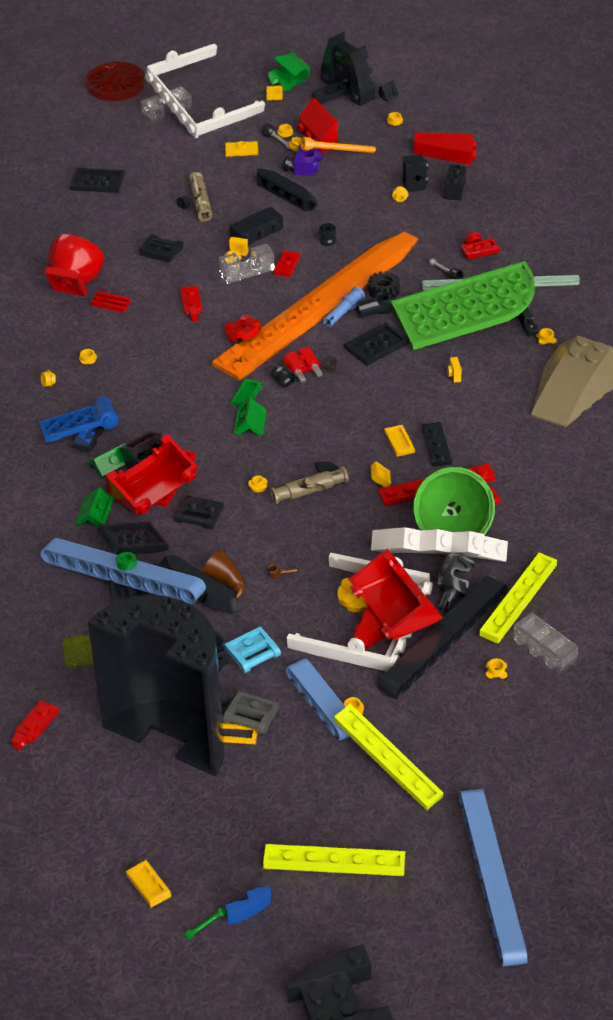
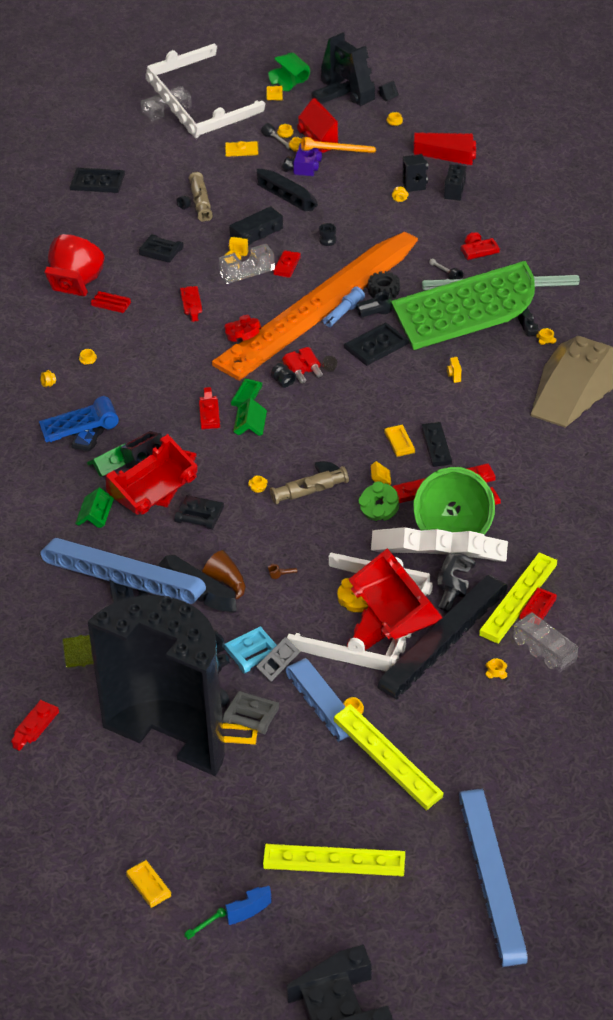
(119, 84): clear red piece -> none
(126, 561): green tile -> none
(133, 537): black tile -> none
(209, 410): none -> red hinge
(278, 659): none -> slope
(375, 492): none -> bright green plate
(539, 603): none -> red plate

